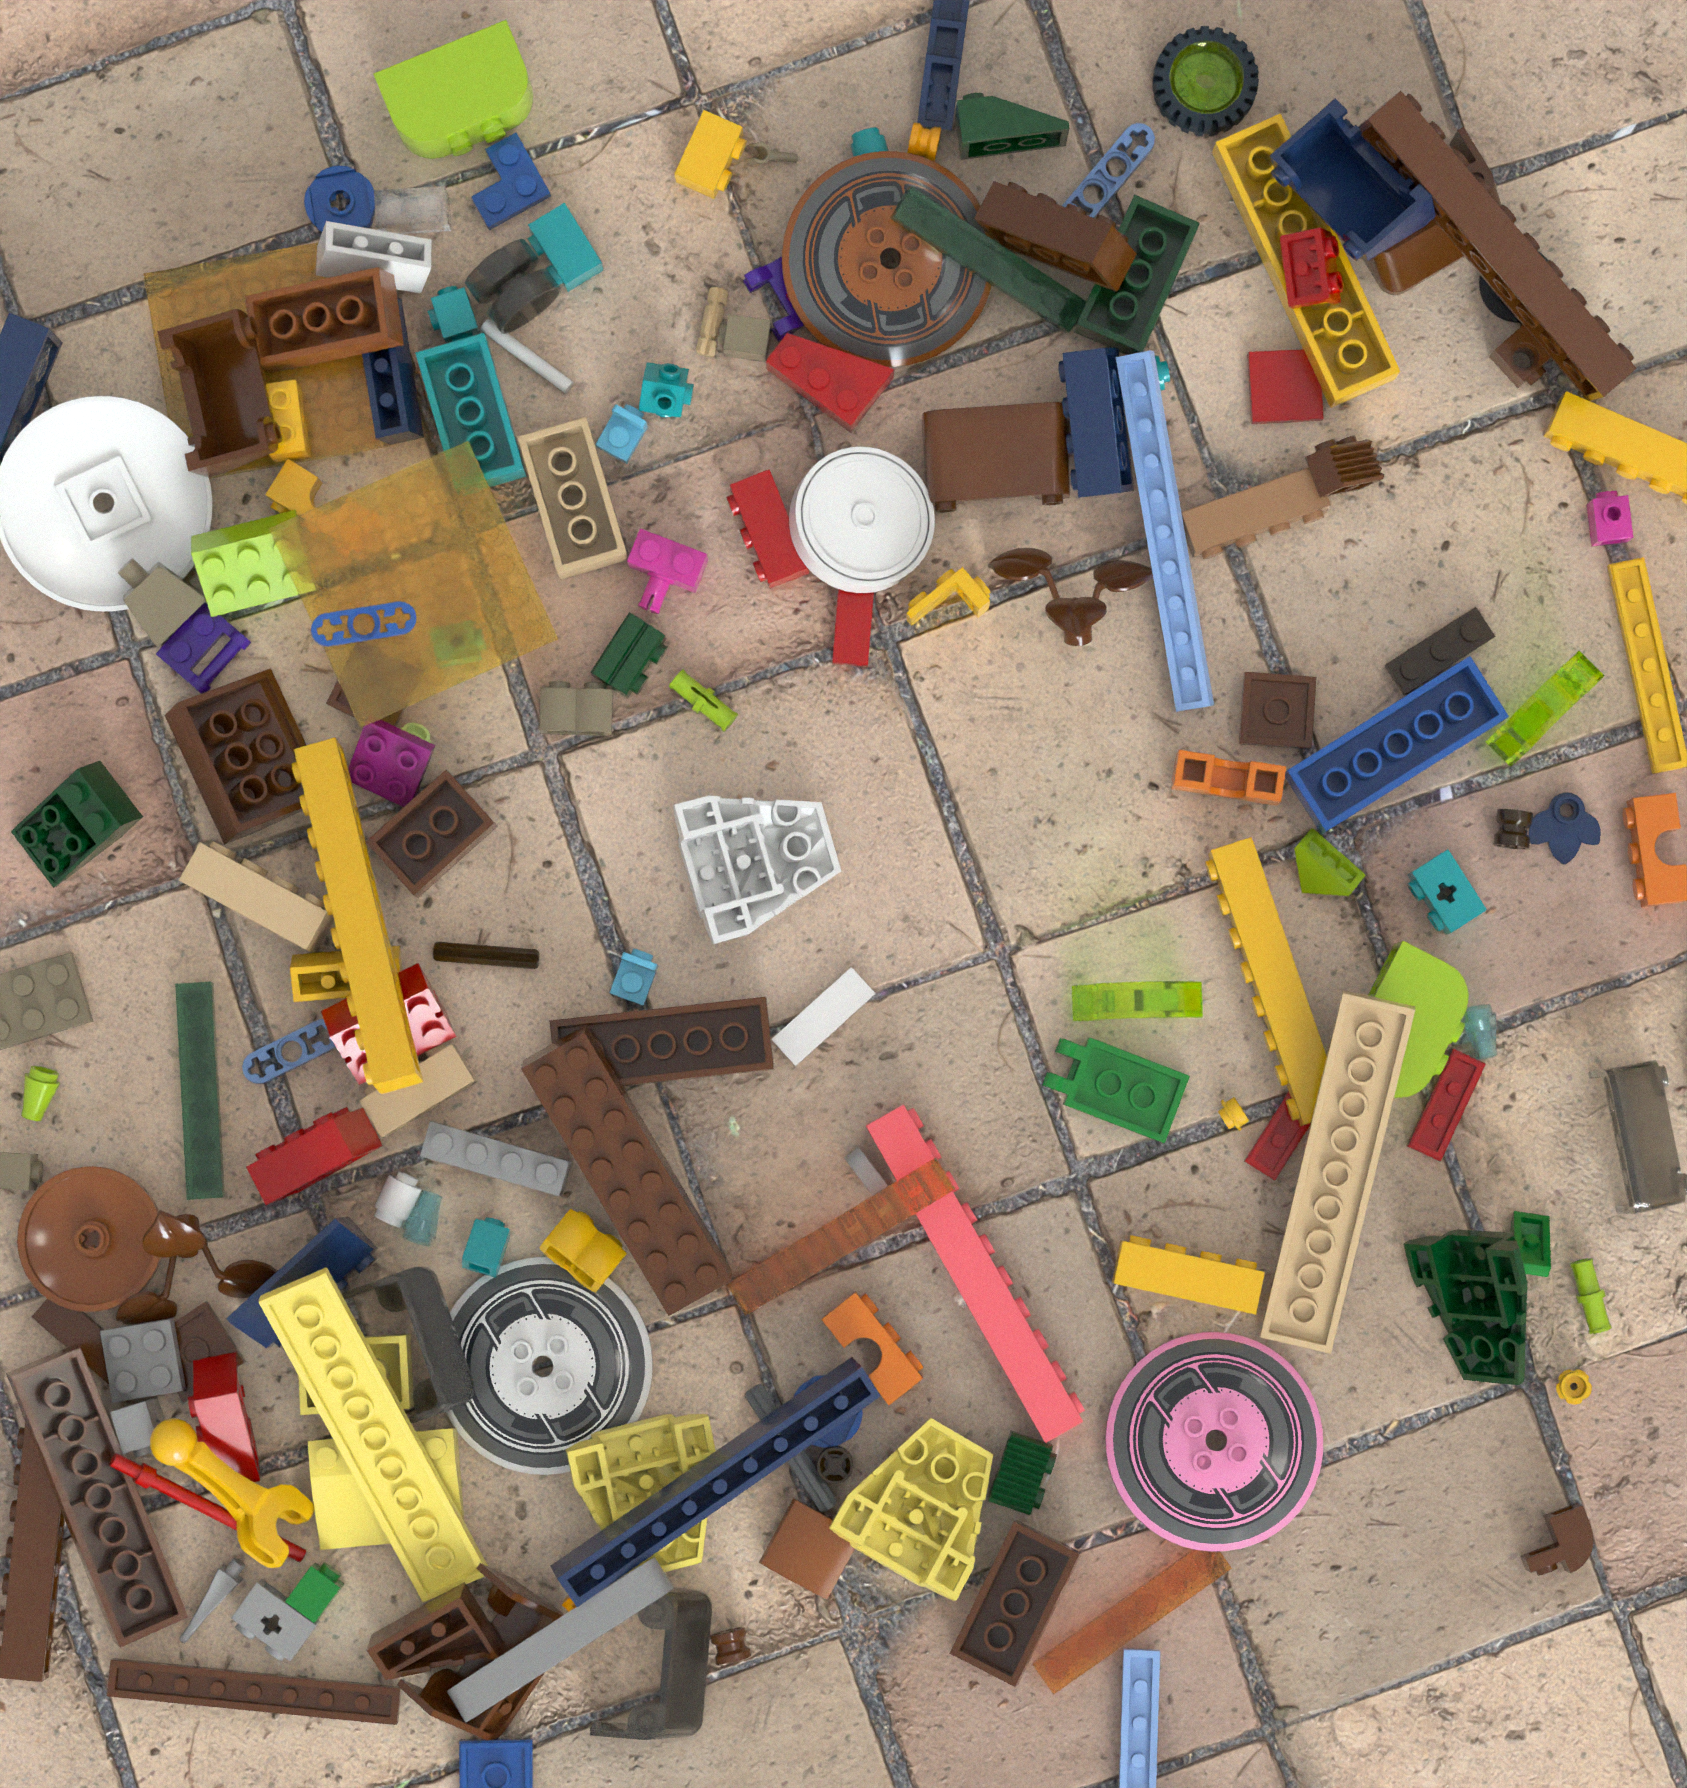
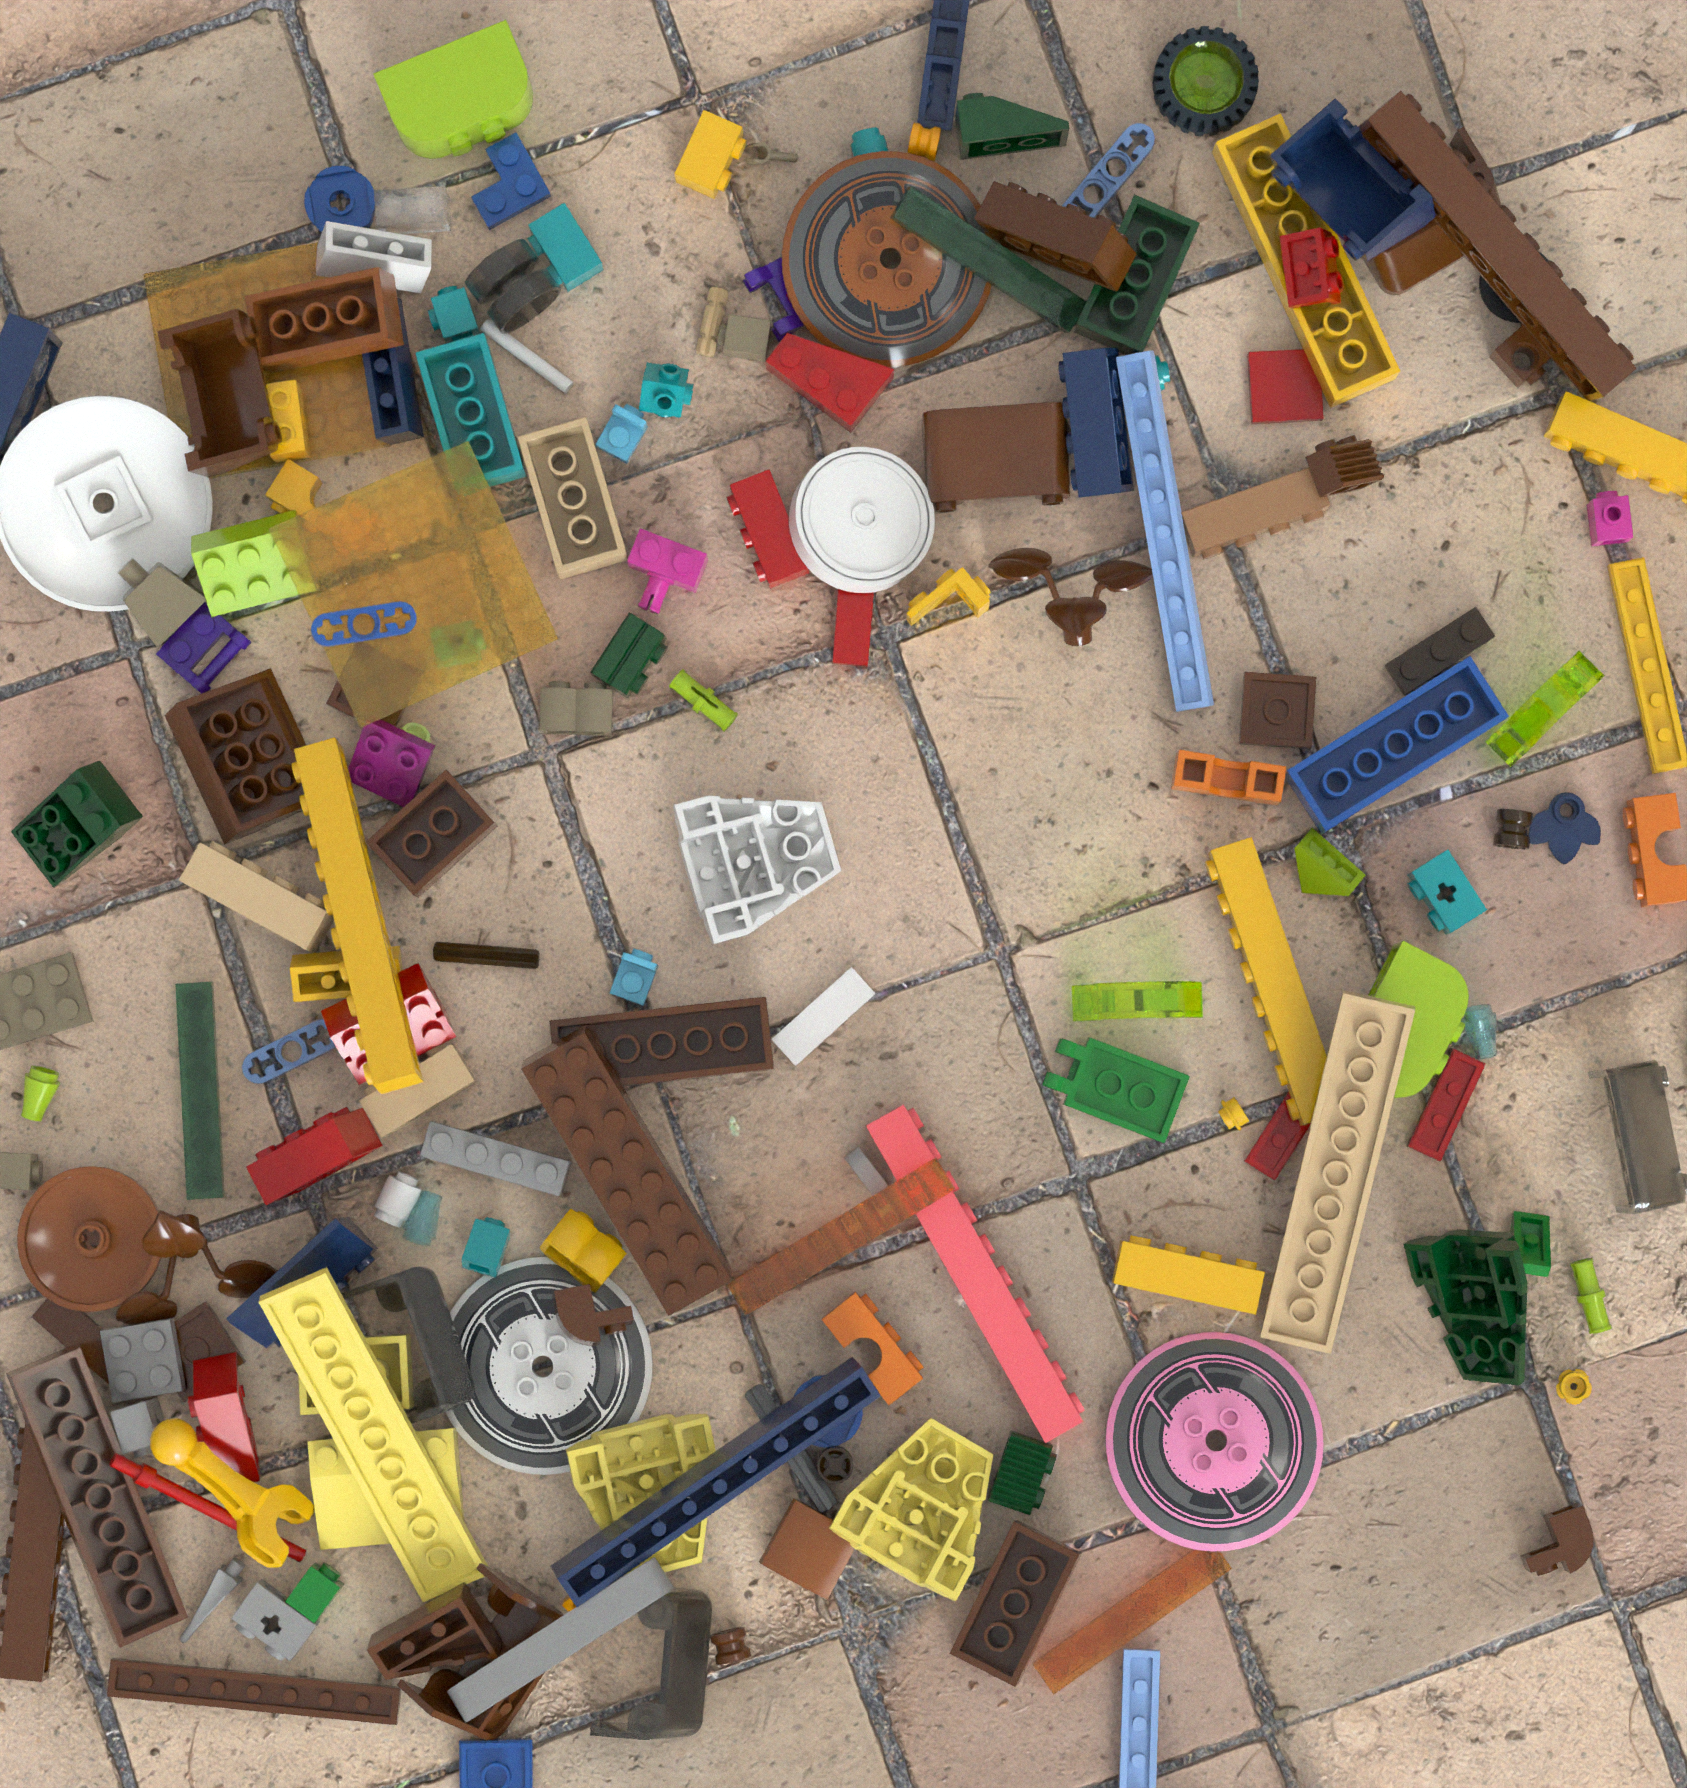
(579, 1320): none -> reddish brown brick

